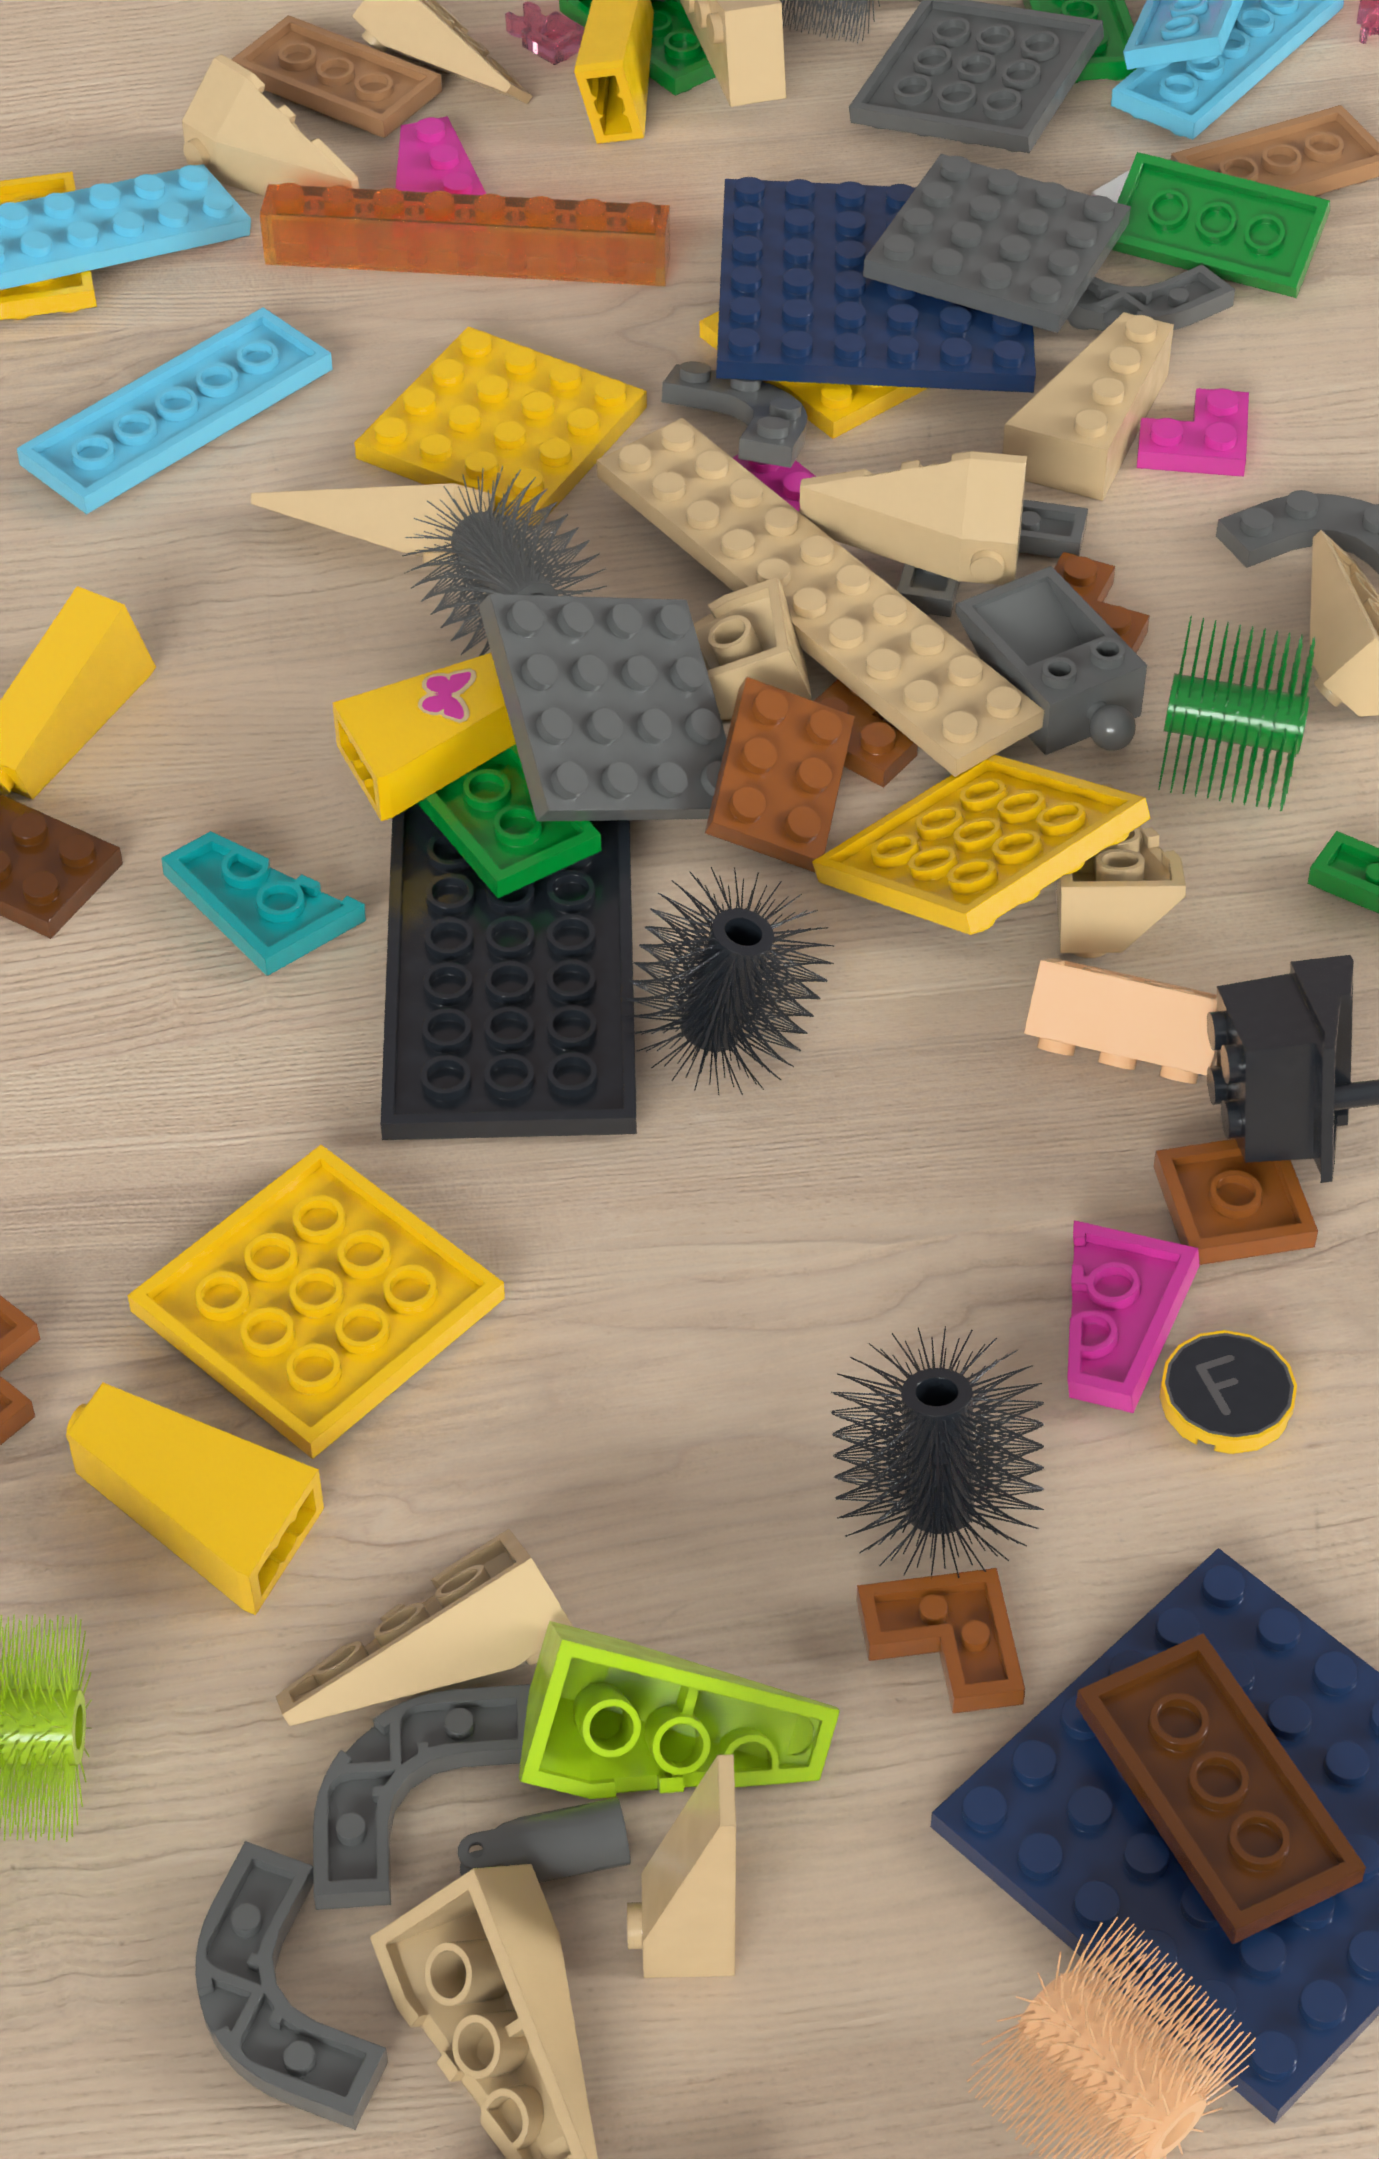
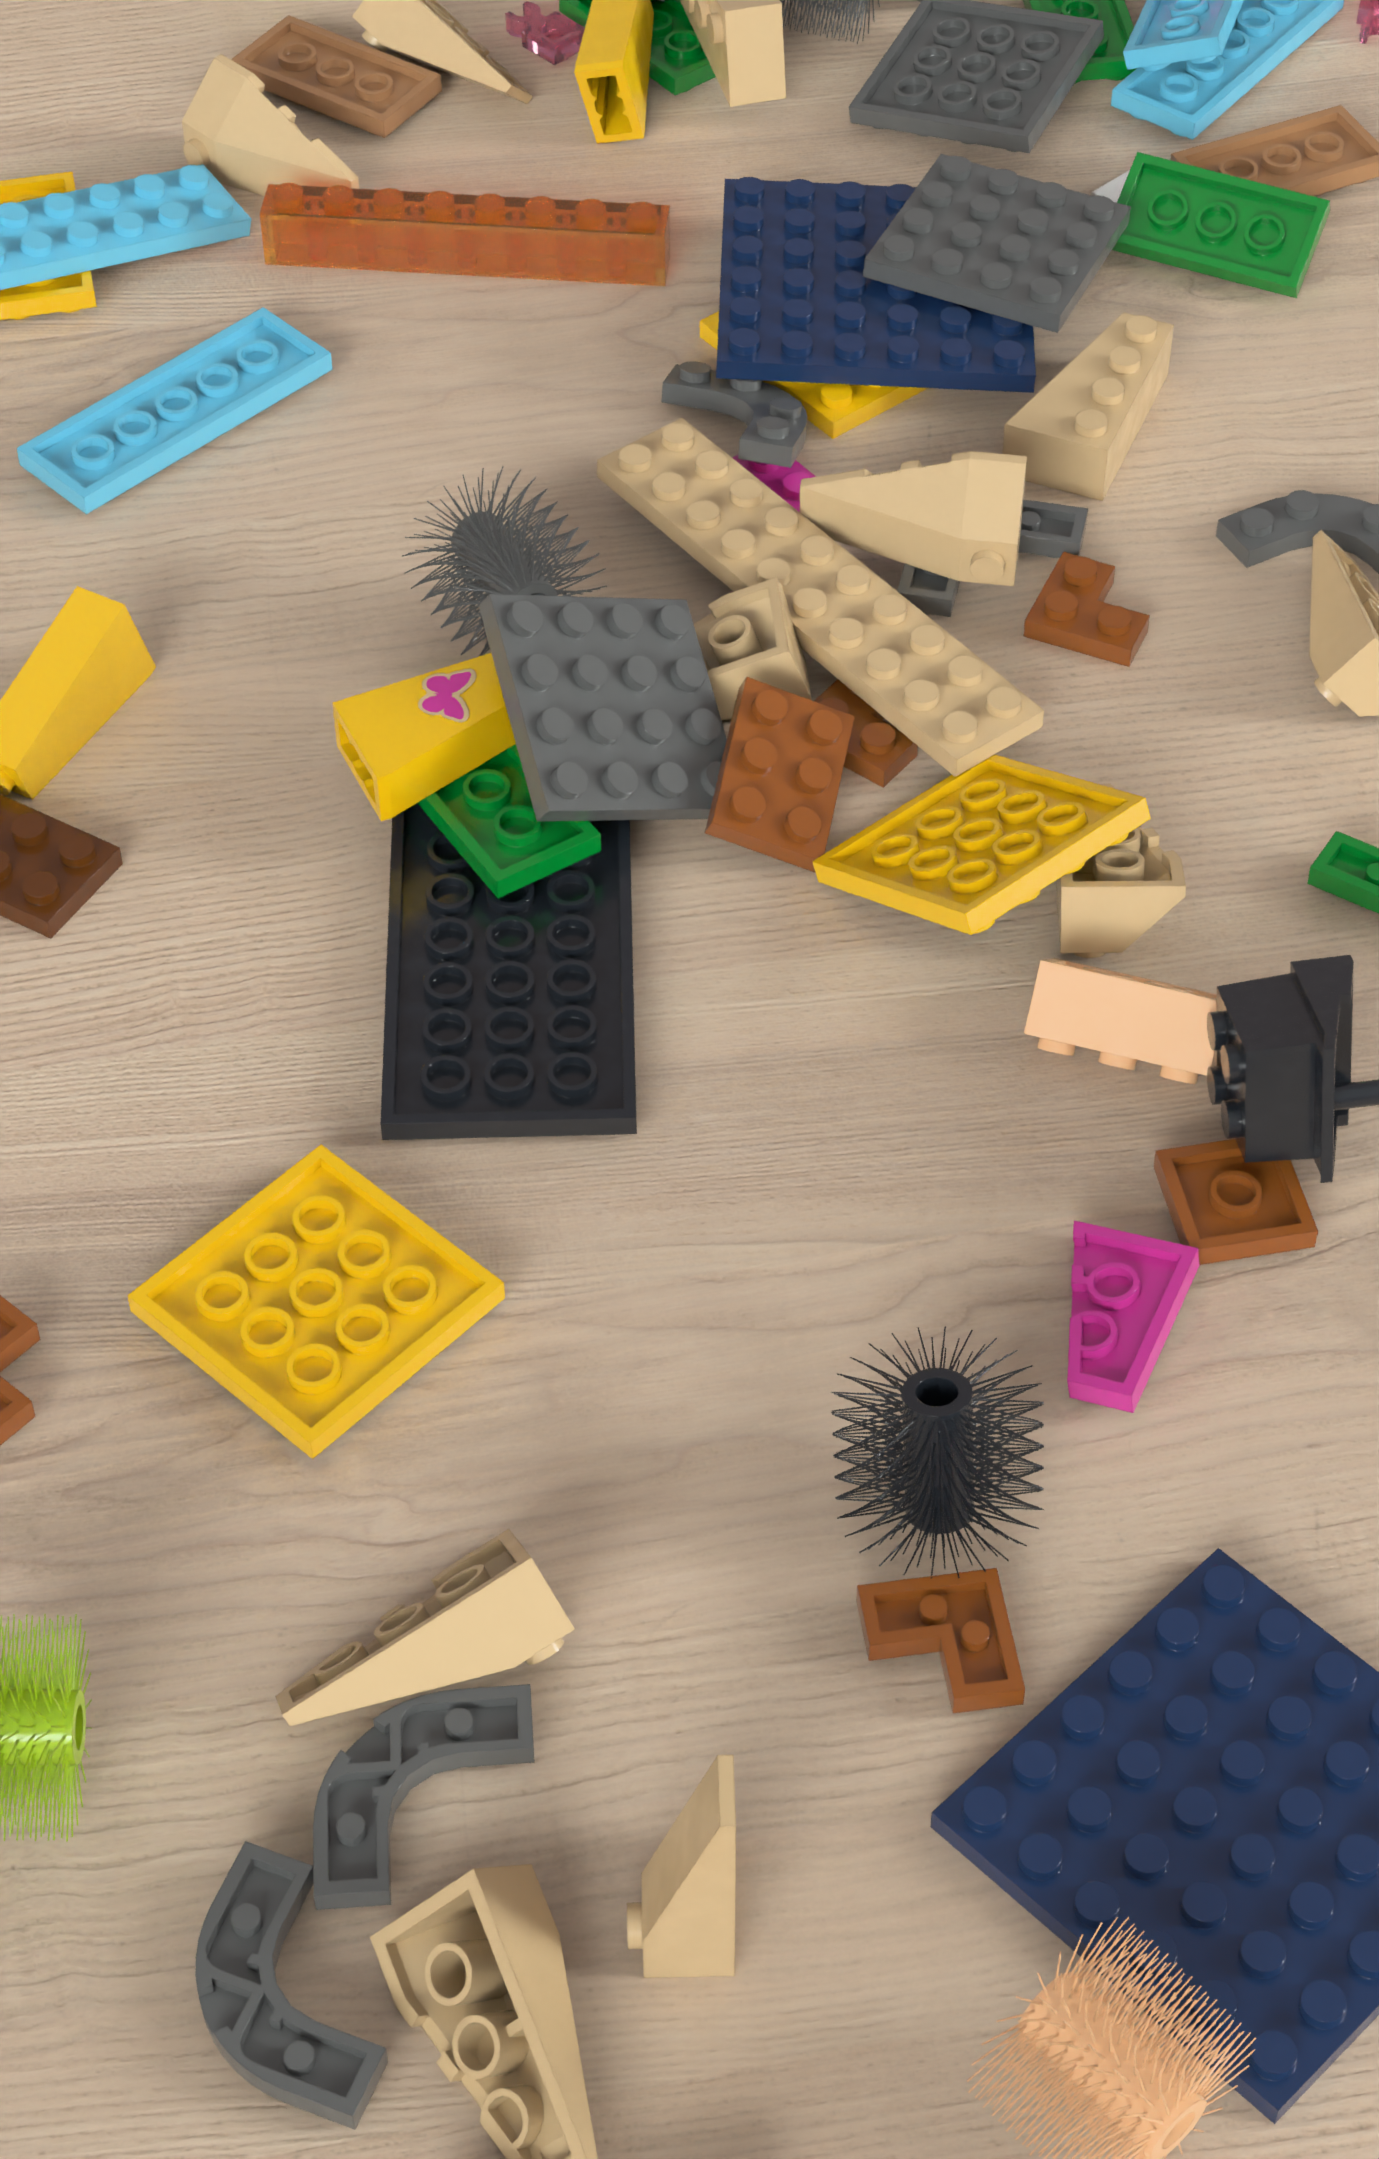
(198, 1490): yellow slope -> none
(257, 906): teal wing -> none
(379, 513): tan wedge -> none
(434, 159): dark pink wing -> none
(501, 407): yellow plate -> none
(554, 1842): dark grey piece -> none
(643, 1720): lime wedge -> none
(726, 980): black piece -> none
(1060, 657): dark grey slope -> none
(1174, 301): dark grey plate -> none
(1207, 445): dark pink plate -> none
(1219, 1788): reddish brown plate -> none
(1228, 1391): black tile -> none
(1240, 714): green piece -> none

